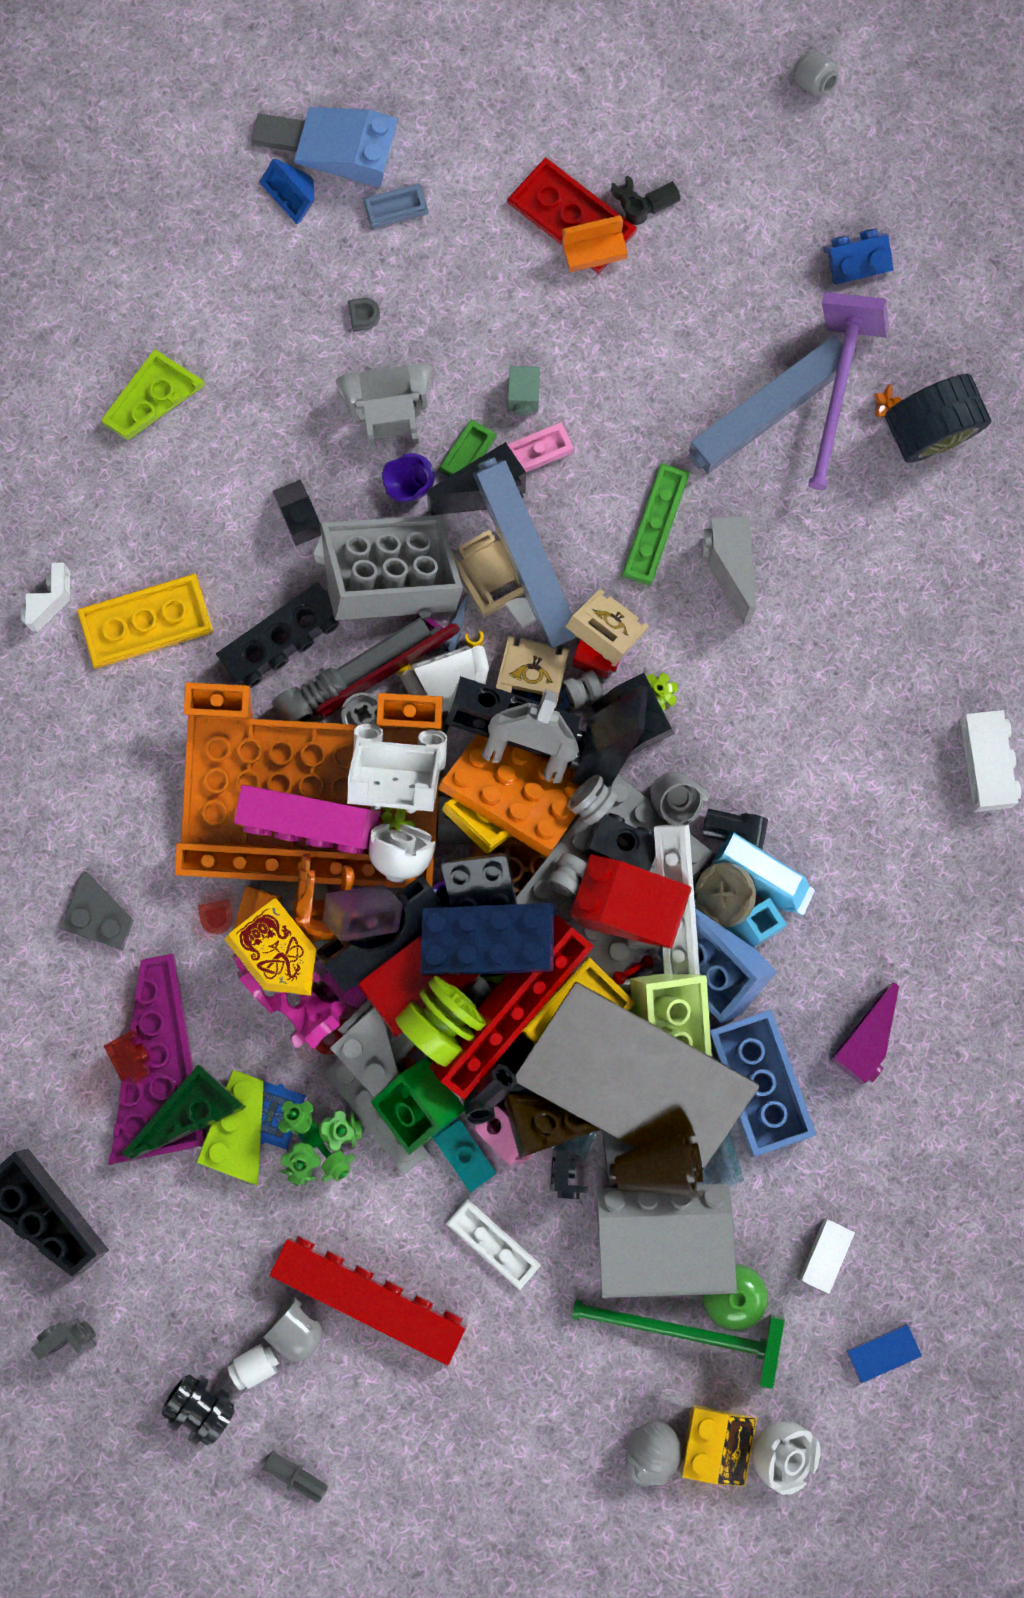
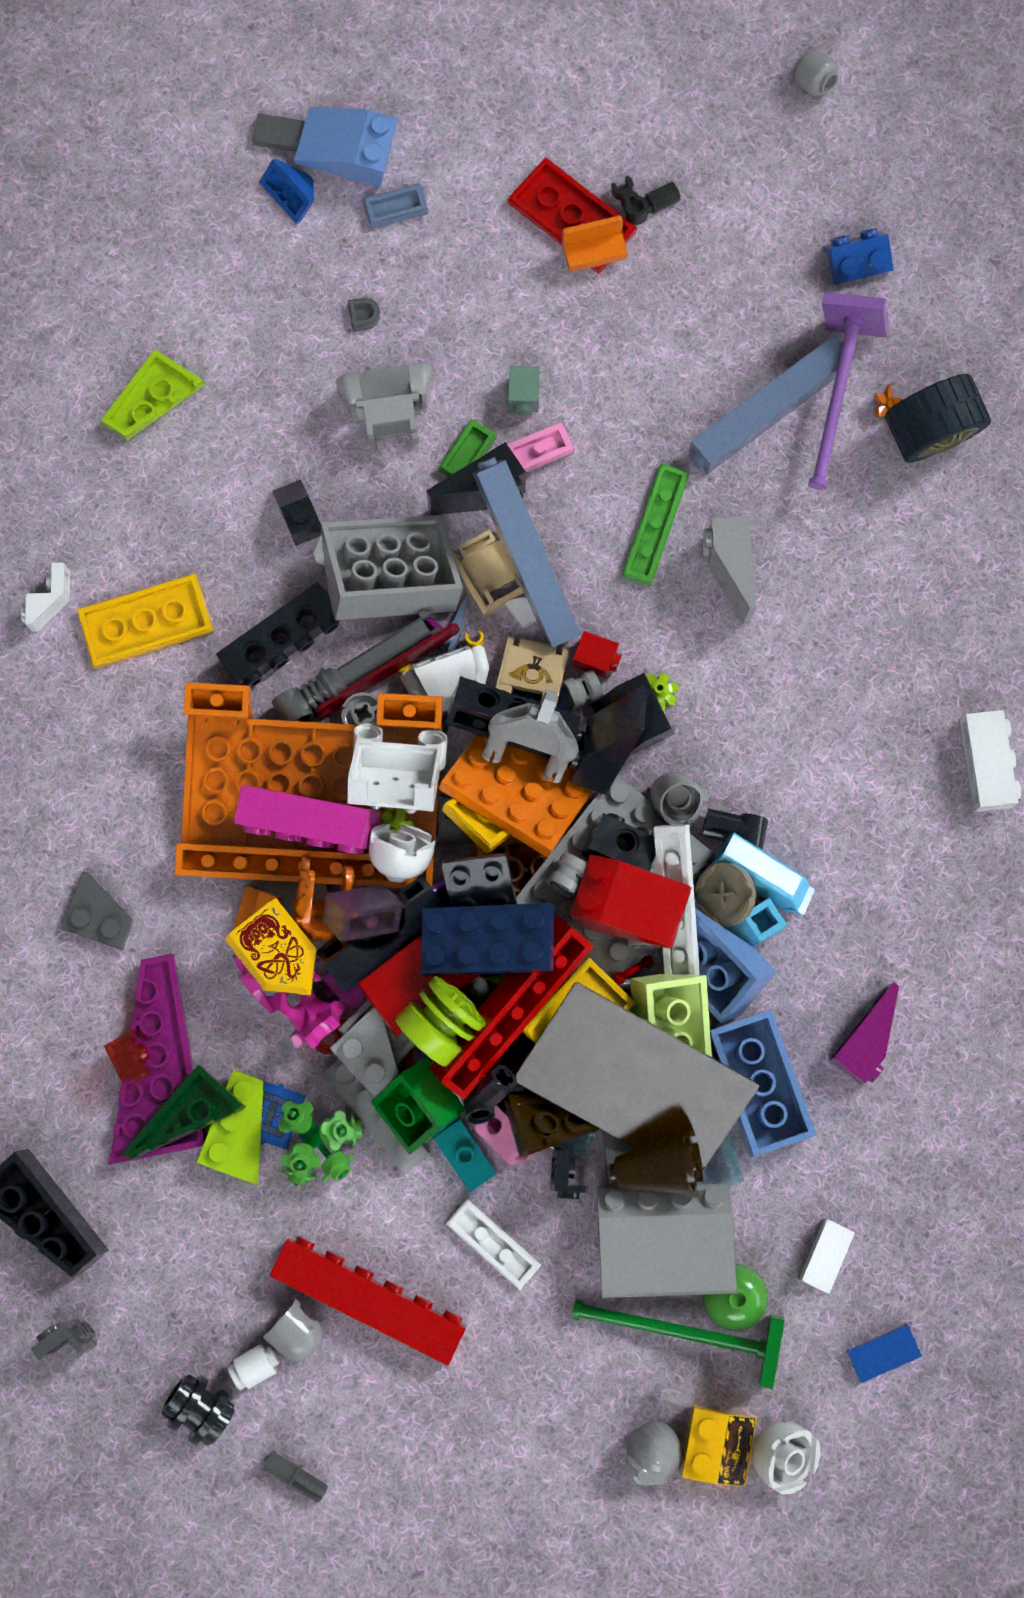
(216, 916): clear red tile -> none
(408, 477): dark purple hair -> none
(592, 800): light grey wheel -> none
(612, 620): tan container -> none

